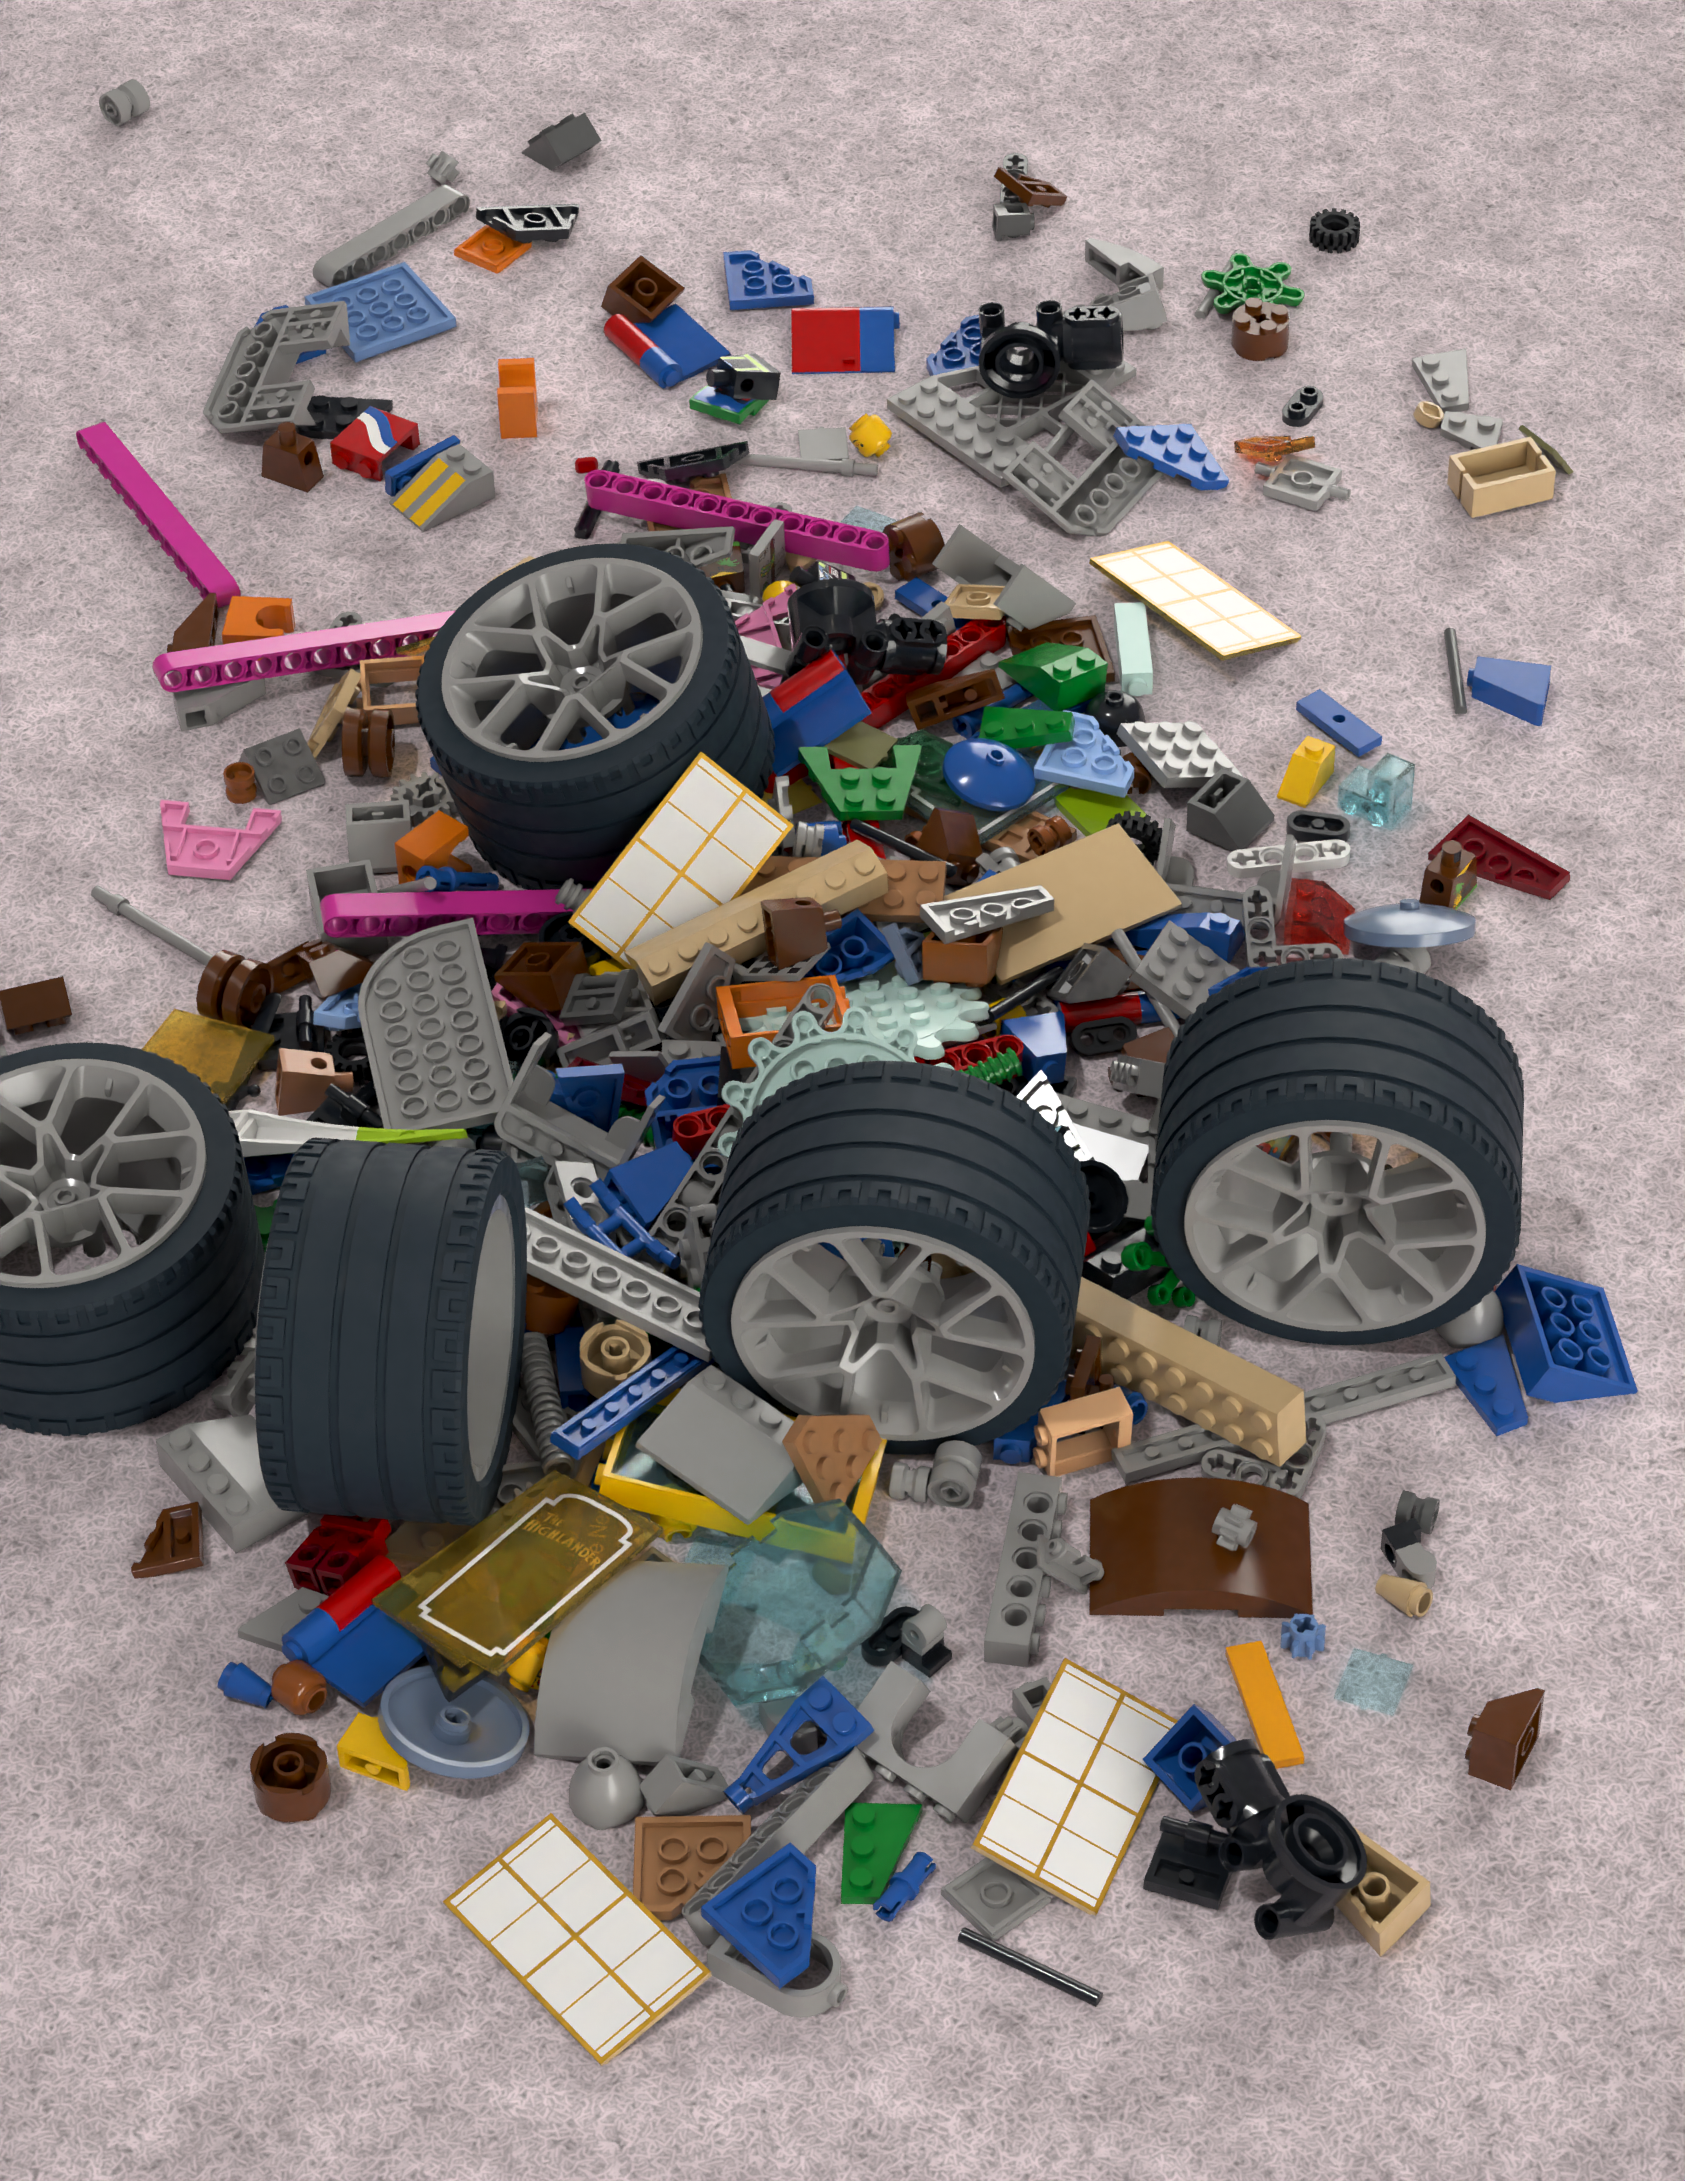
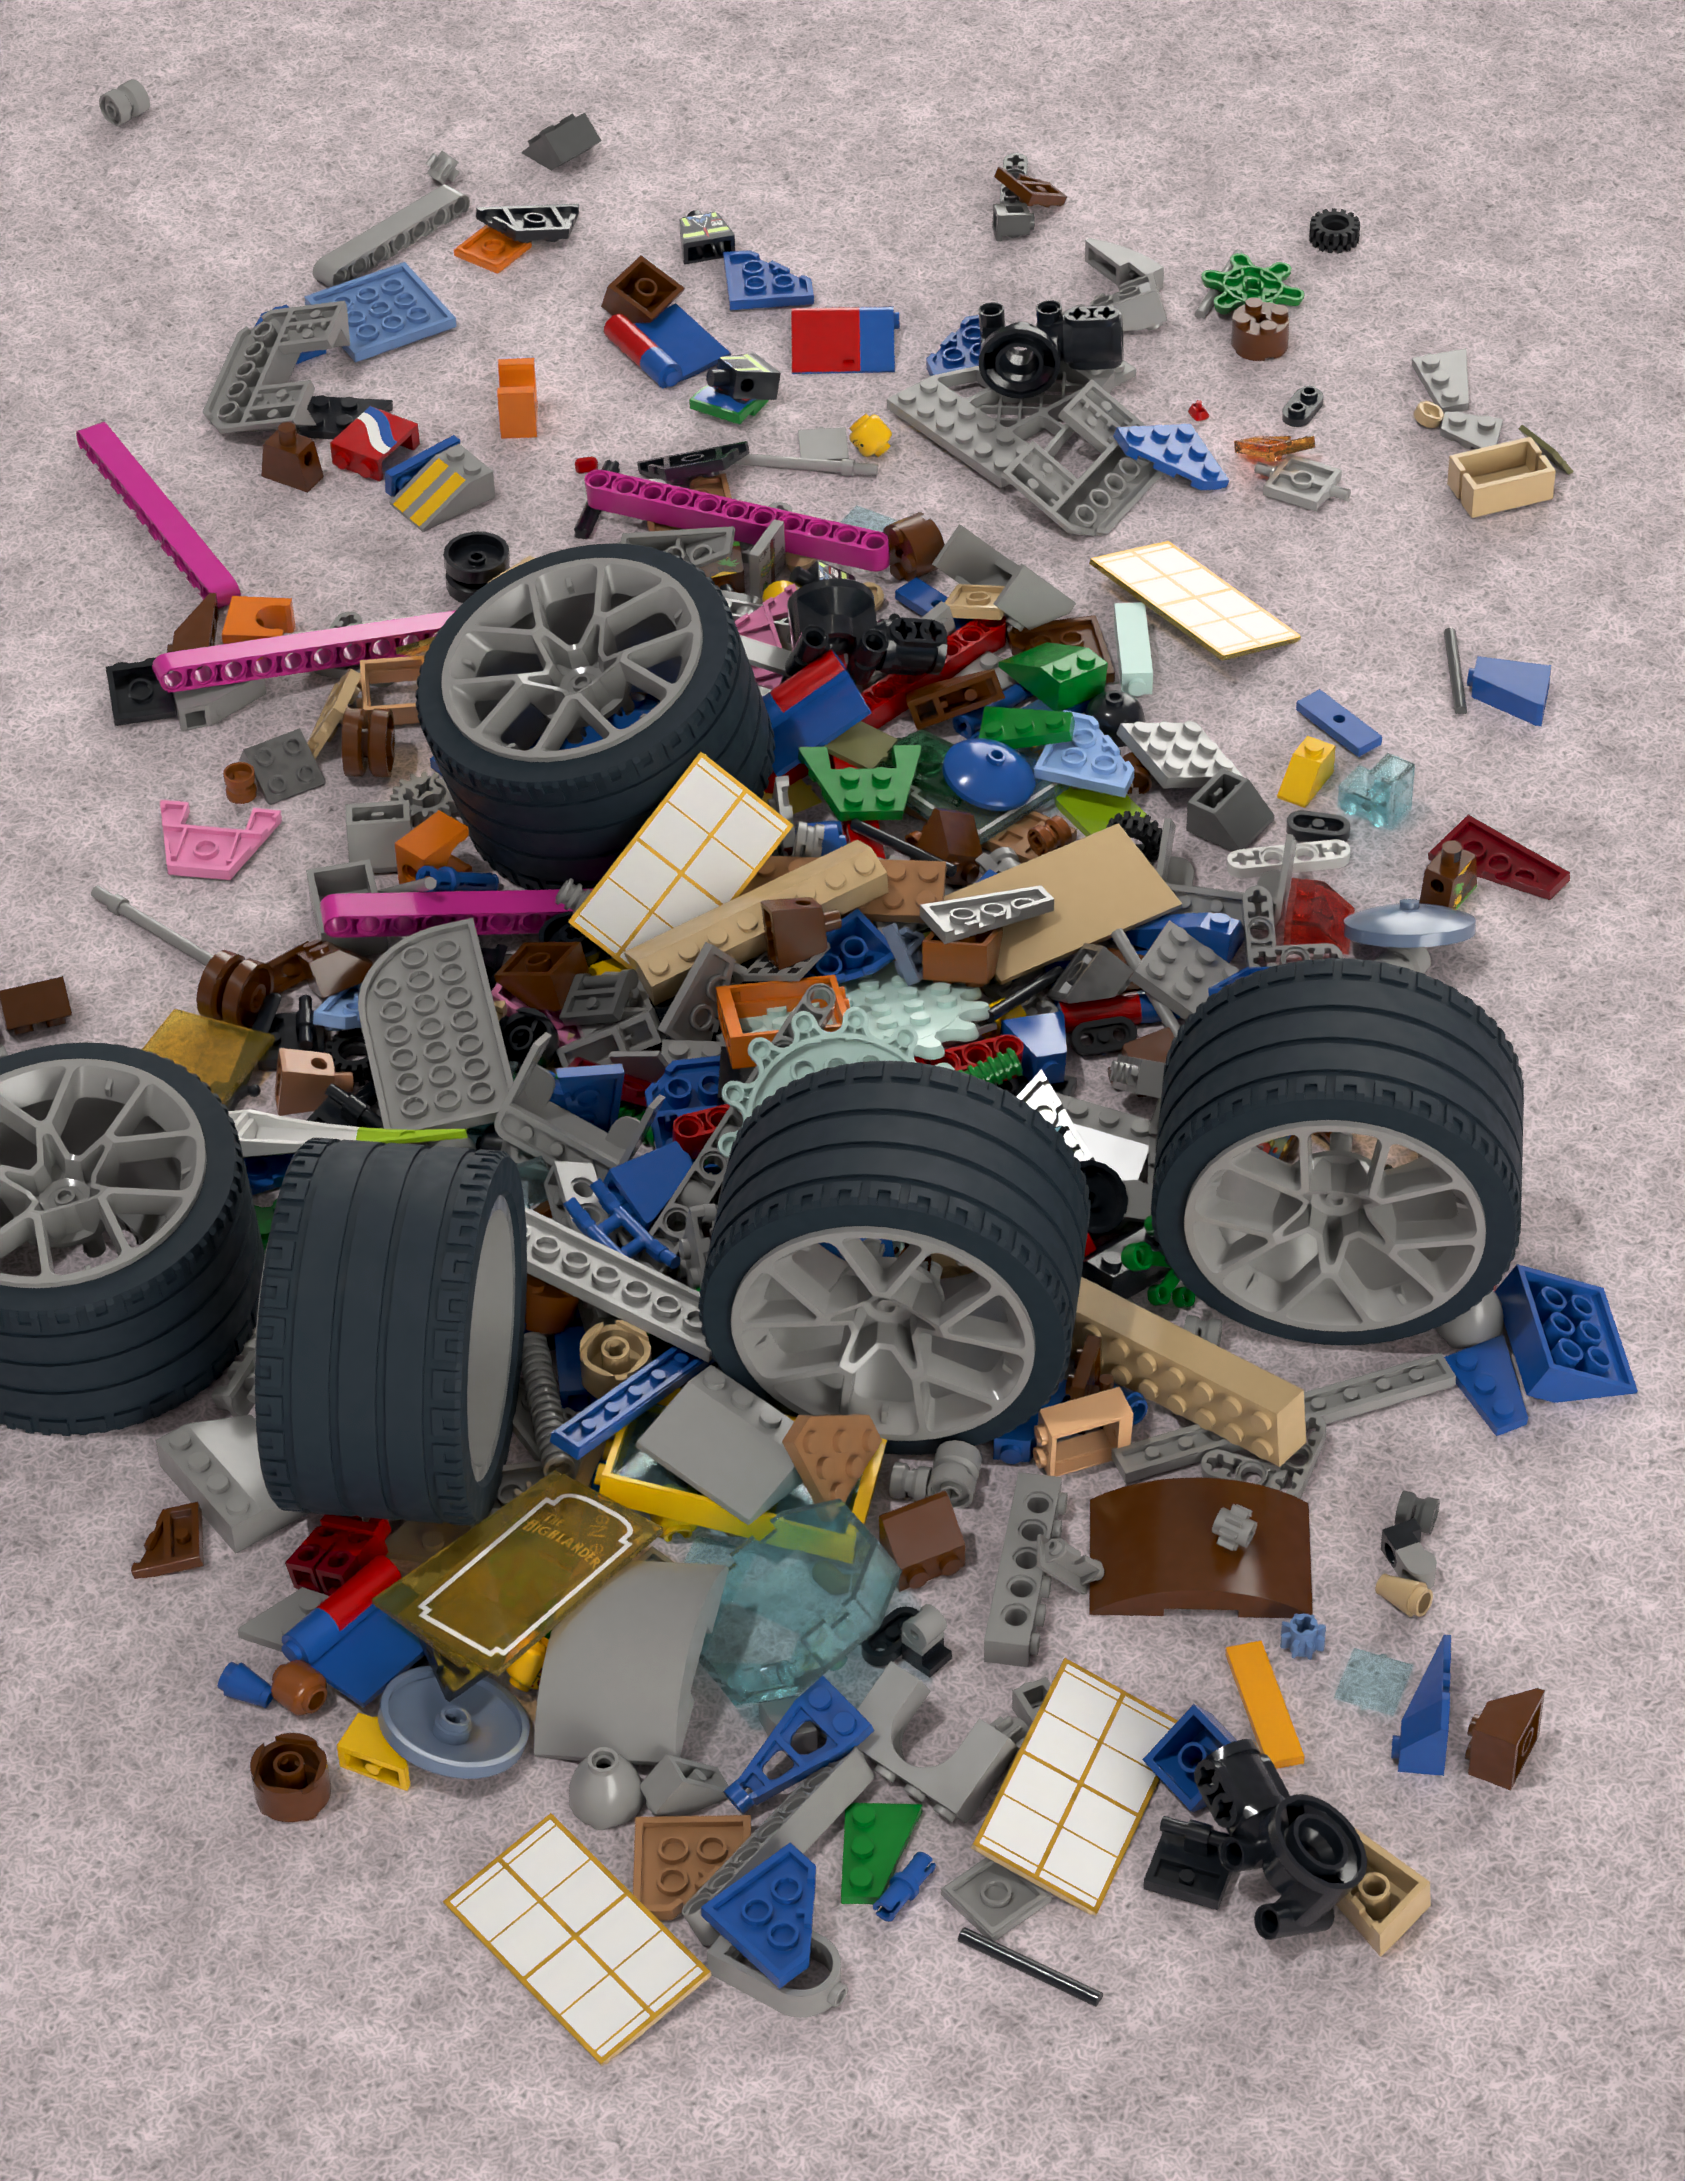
(137, 693): none -> black plate
(473, 561): none -> black wheel
(704, 237): none -> black torso
(923, 1540): none -> reddish brown slope
(1198, 411): none -> red rock
(1426, 1721): none -> blue wedge

